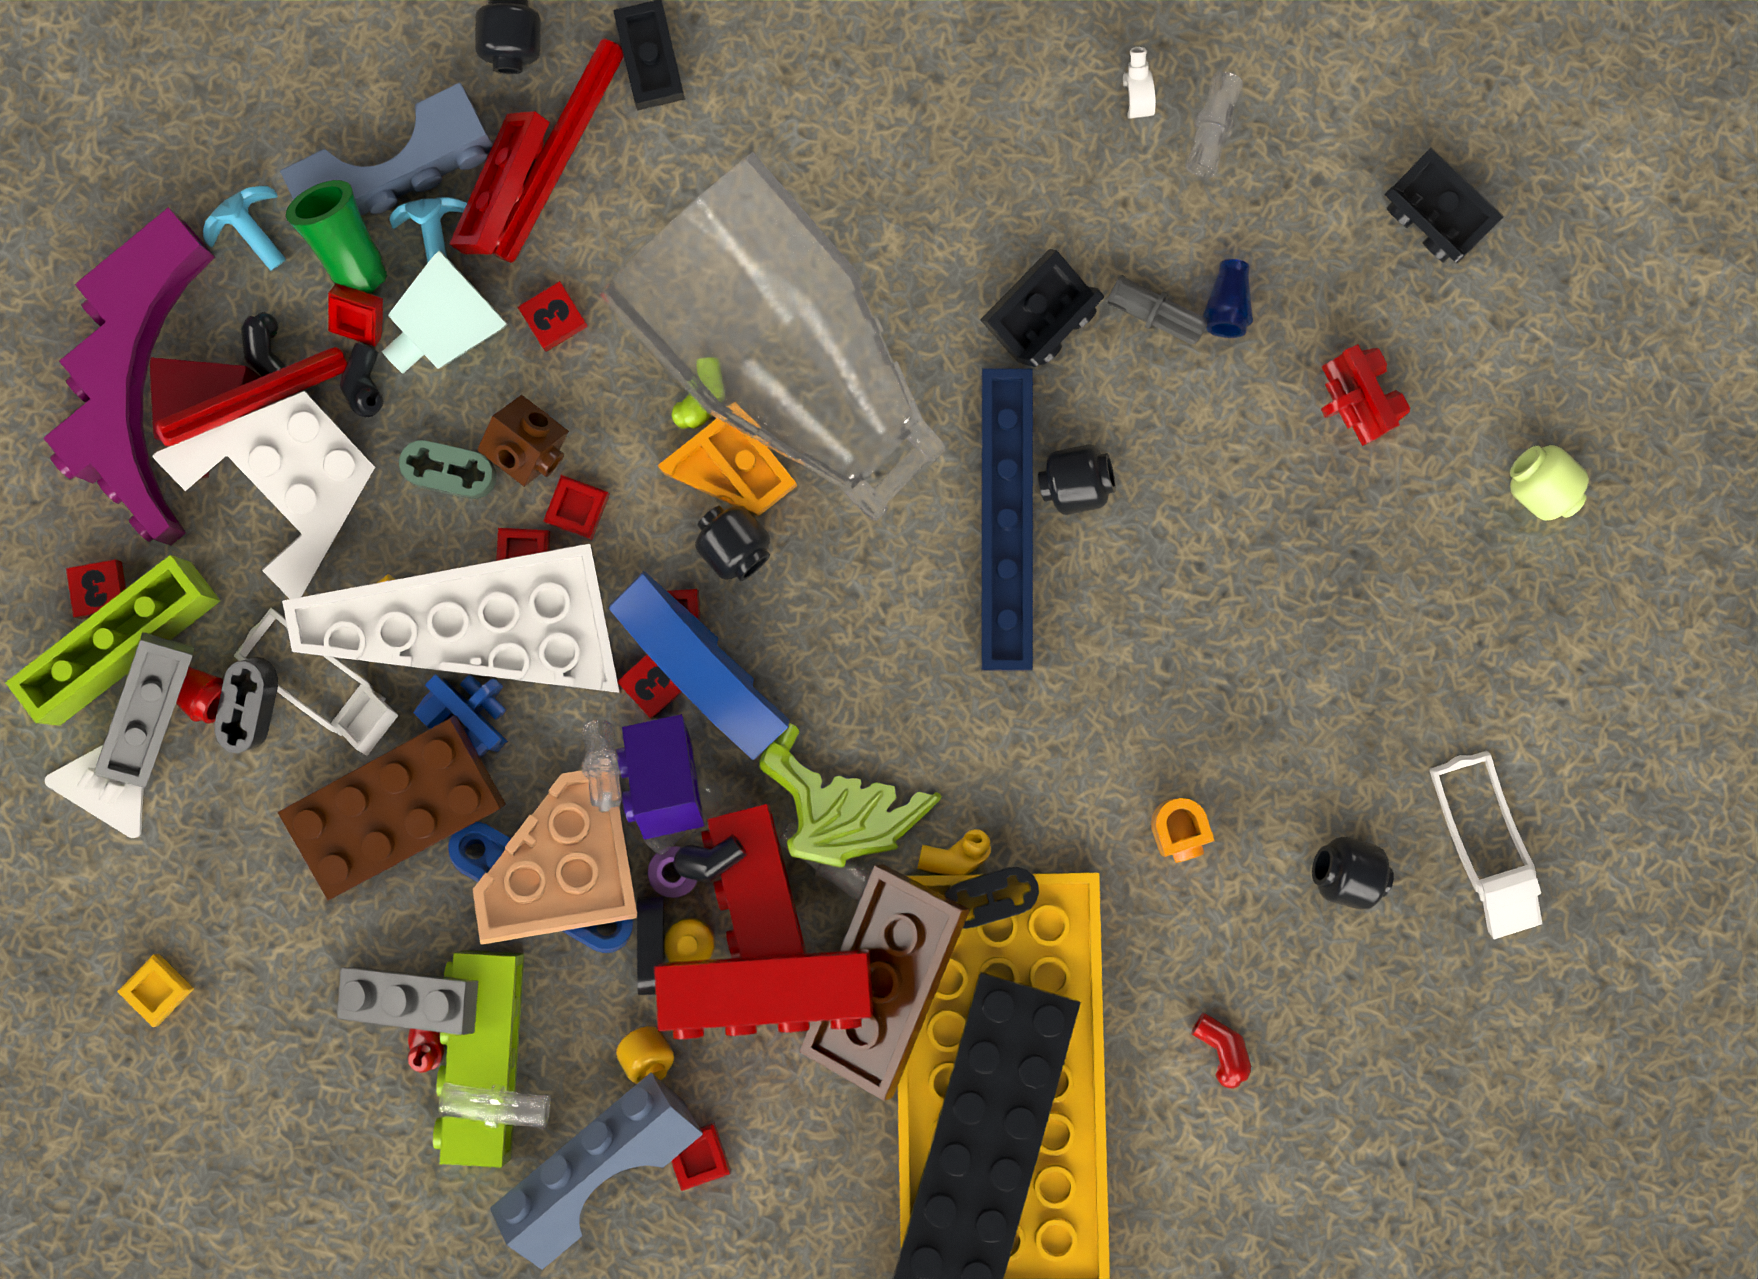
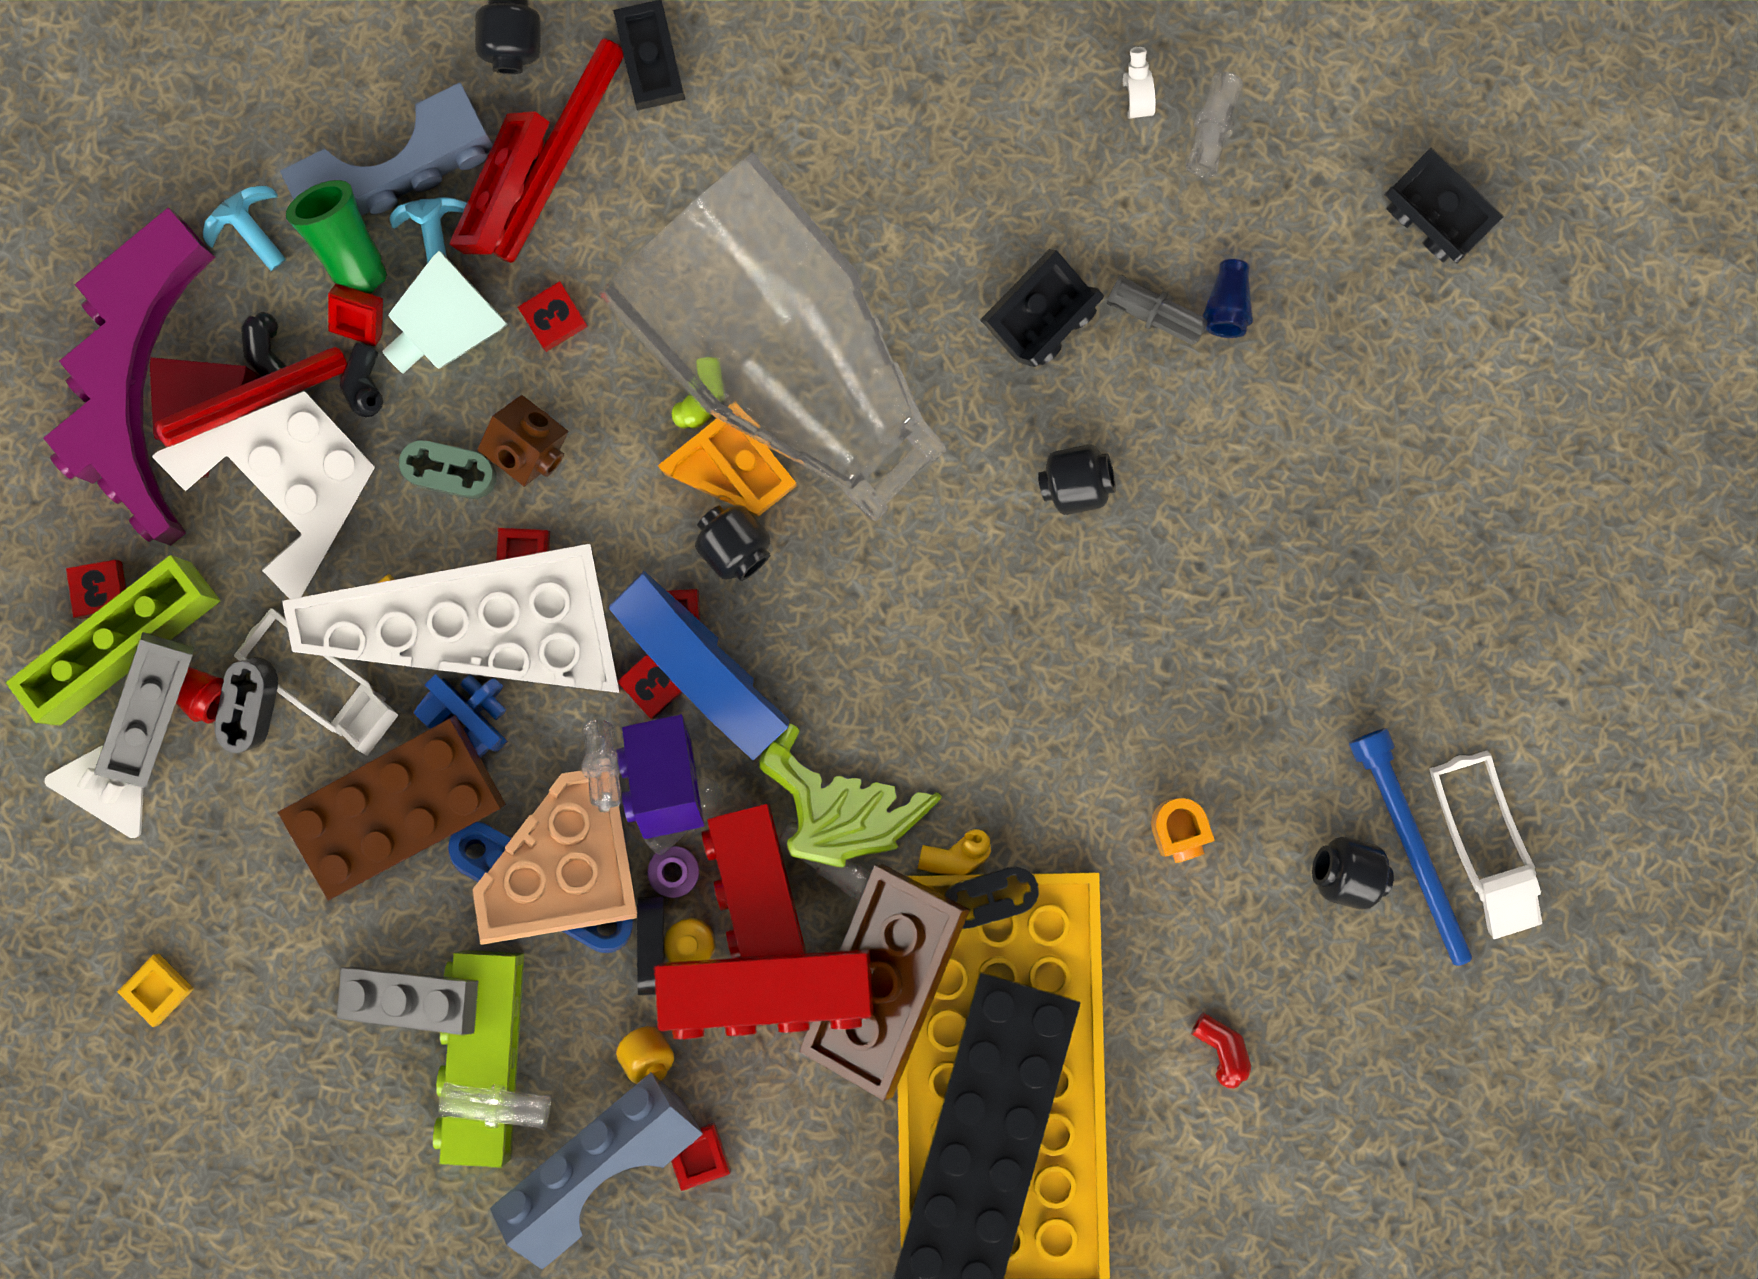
(425, 1050): red arm -> none
(576, 507): red tile -> none
(707, 864): black arm -> none
(1007, 519): dark blue plate -> none
(1359, 395): red hips -> none
(1375, 753): none -> blue piece
(1549, 482): yellowish green head -> none

